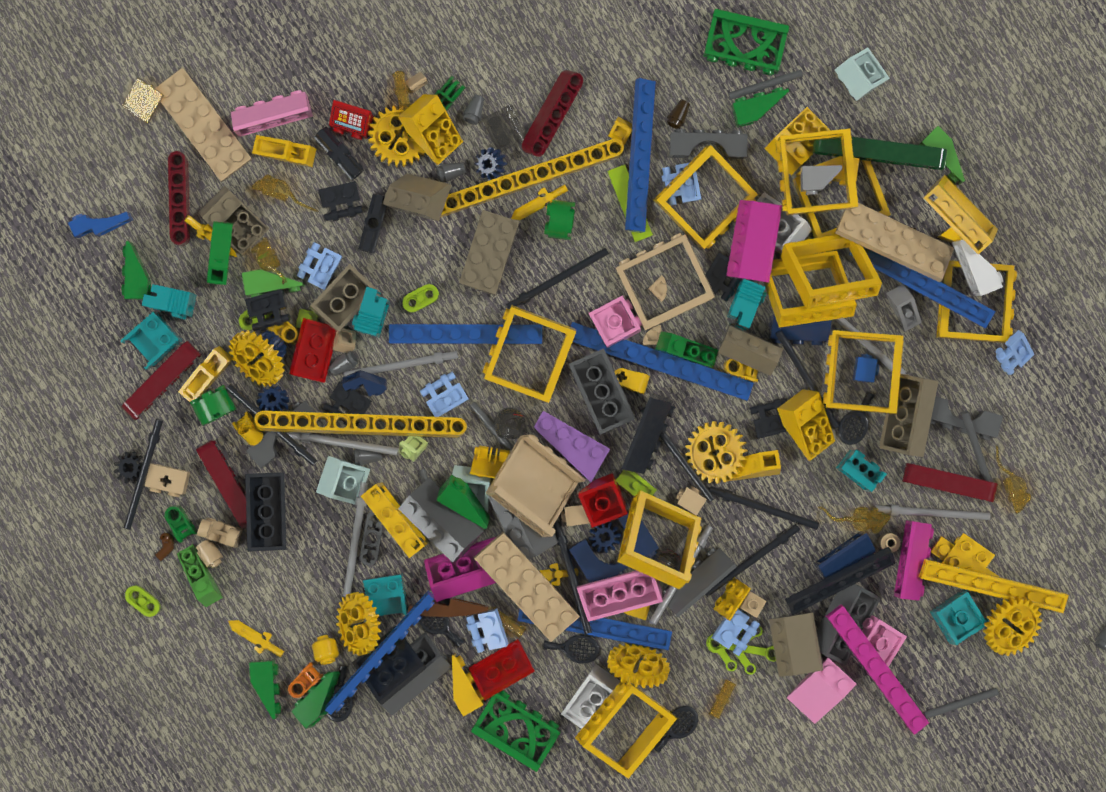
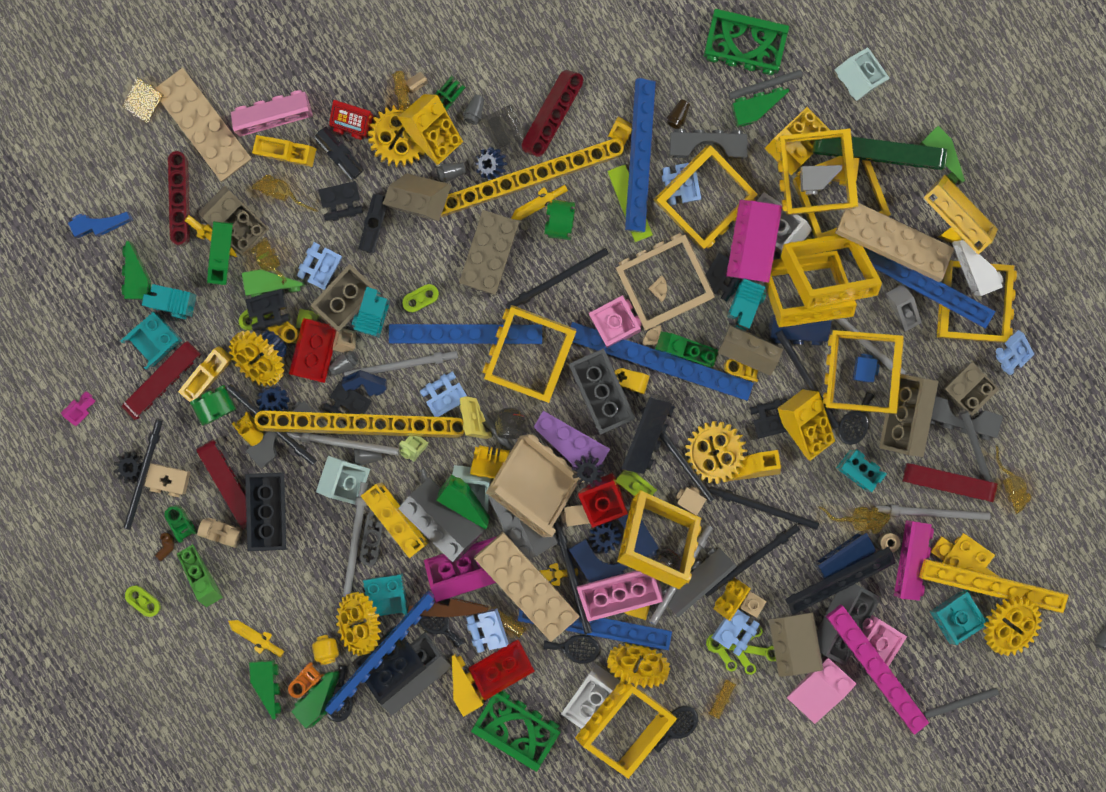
(77, 411): none -> dark pink plate
(209, 554): tan brick -> none
(473, 418): none -> light yellow wing
(594, 473): none -> black gear
(970, 388): none -> dark tan slope

